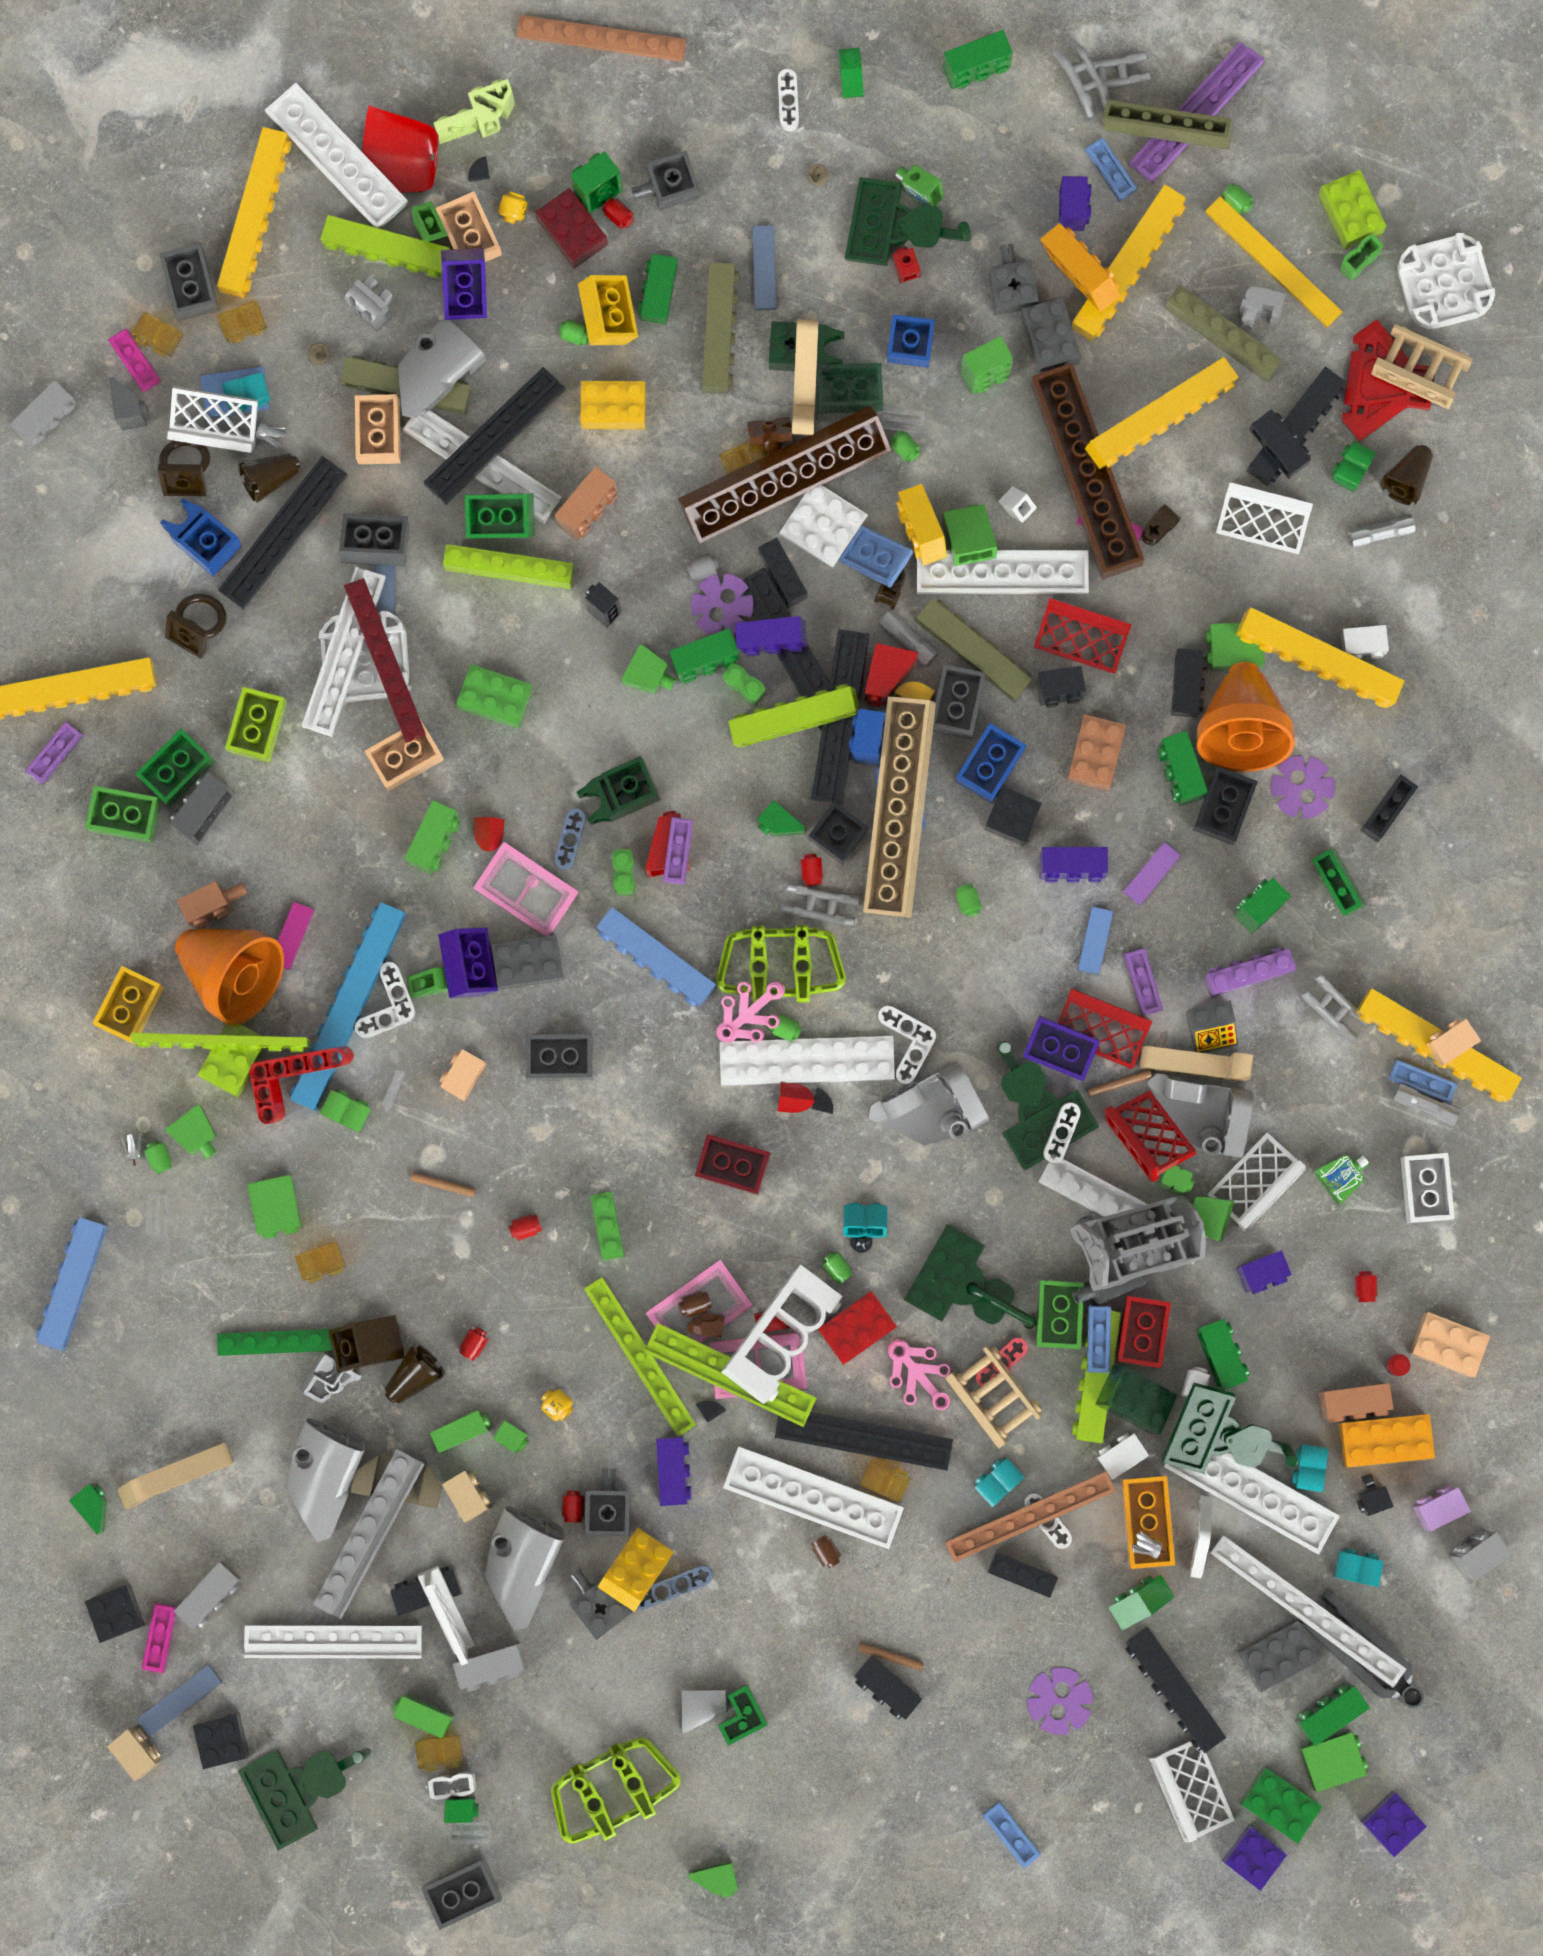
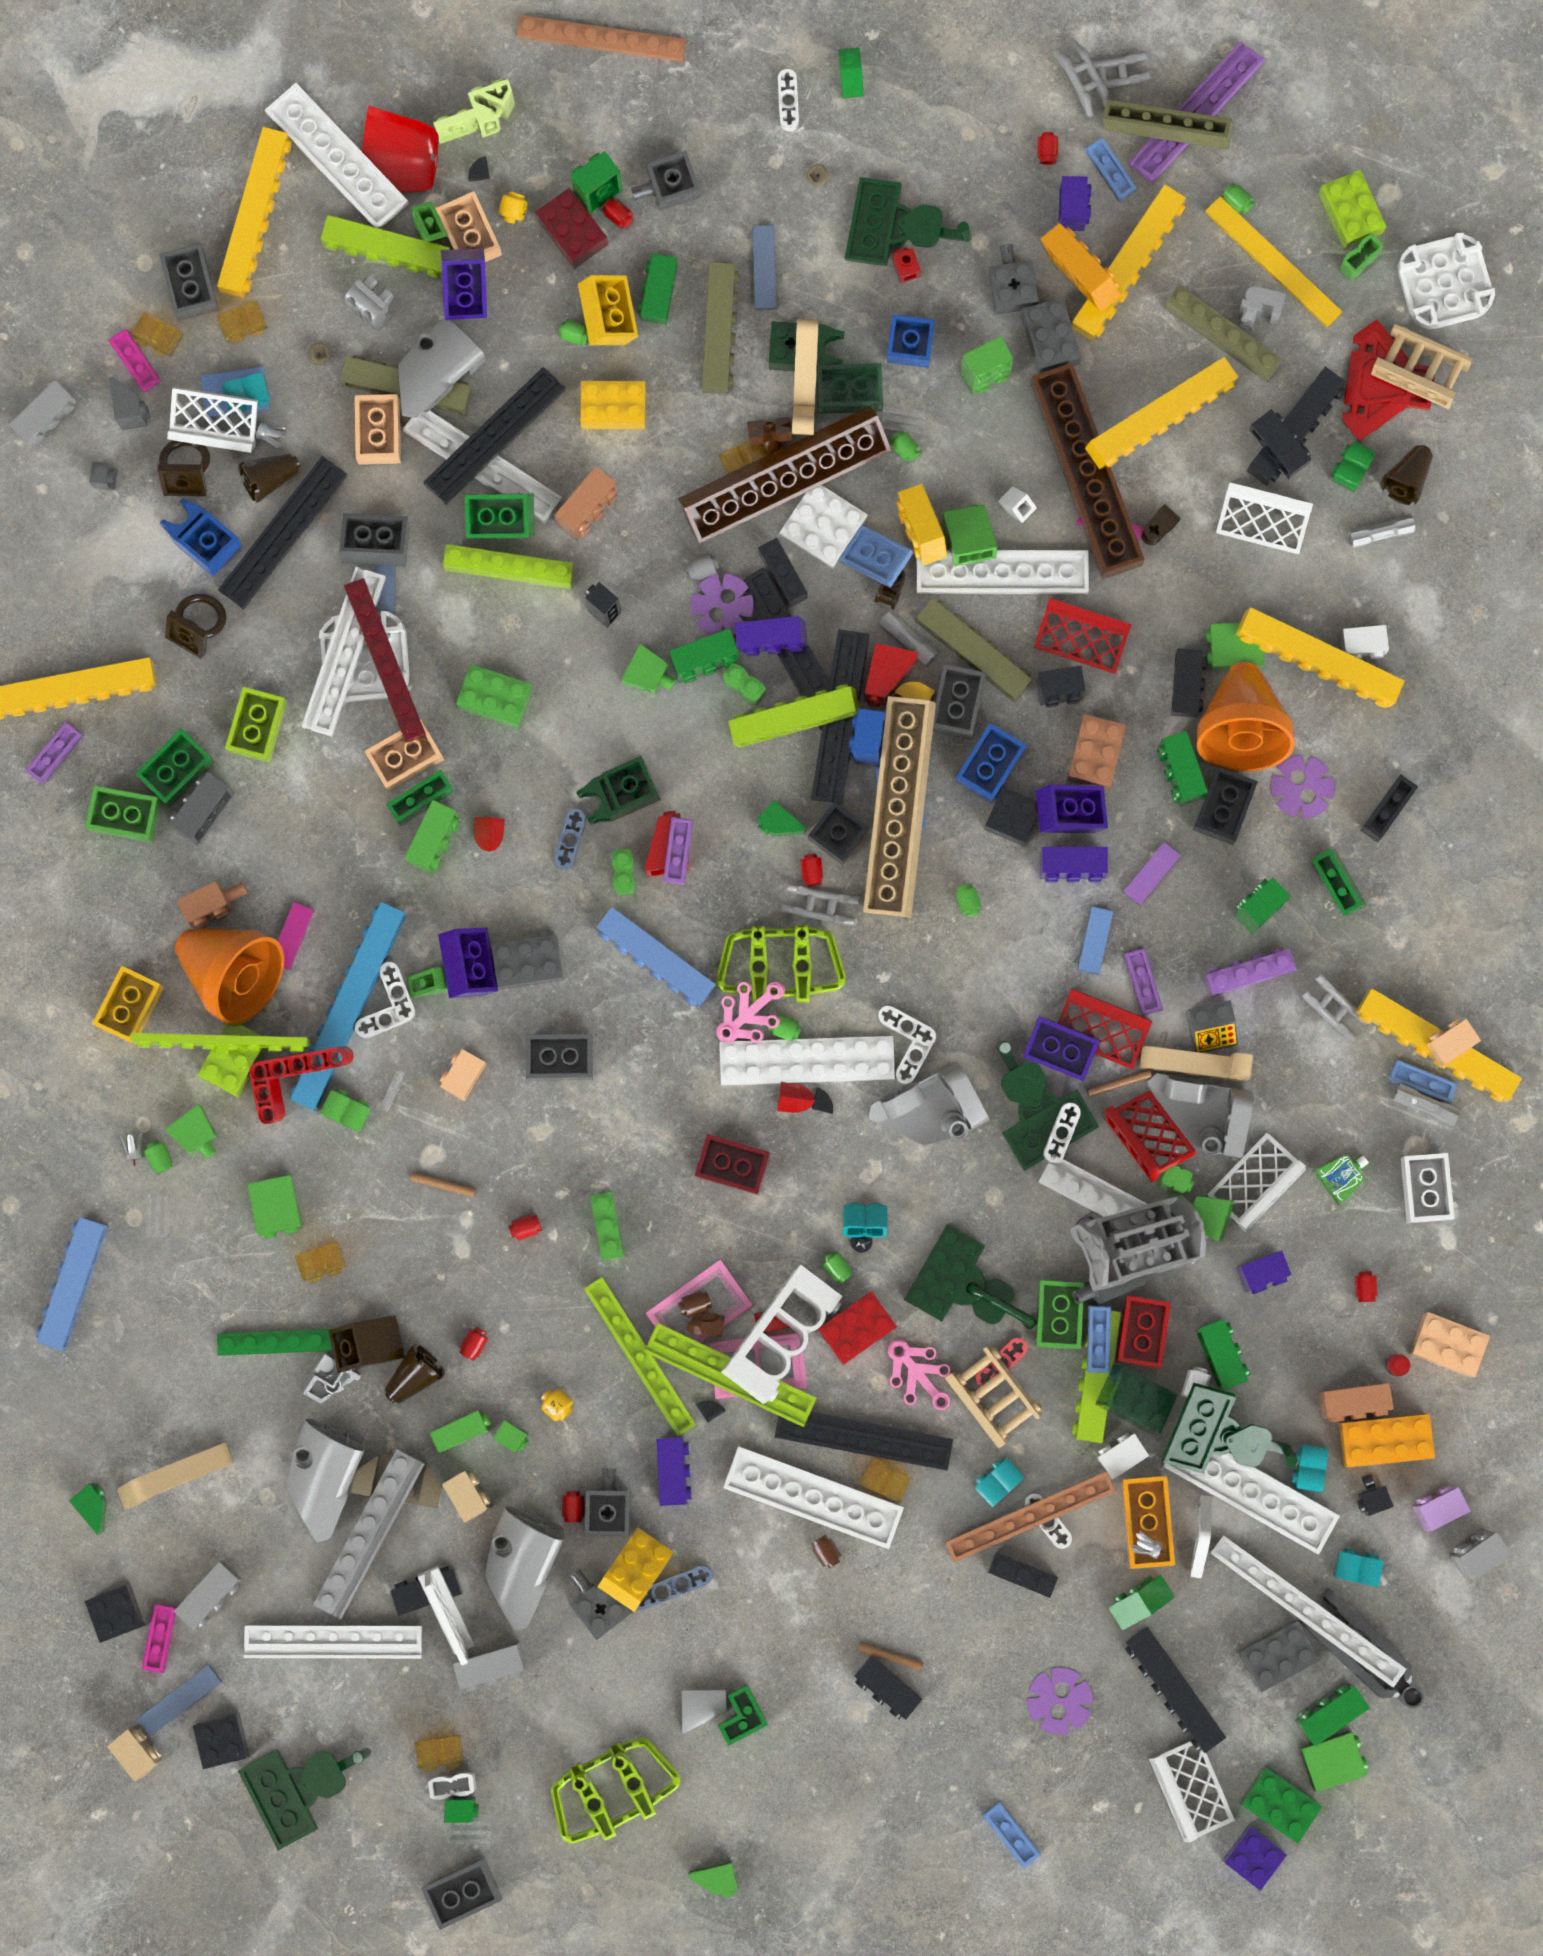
(103, 476): none -> dark grey brick
(420, 797): none -> green brick
(422, 1715): bright green brick -> none
(526, 890): clear door -> none
(921, 185): bright green torso -> none
(977, 60): green brick -> none
(1047, 148): none -> red brick
(1071, 809): none -> dark purple brick
(1393, 1824): dark purple brick -> none

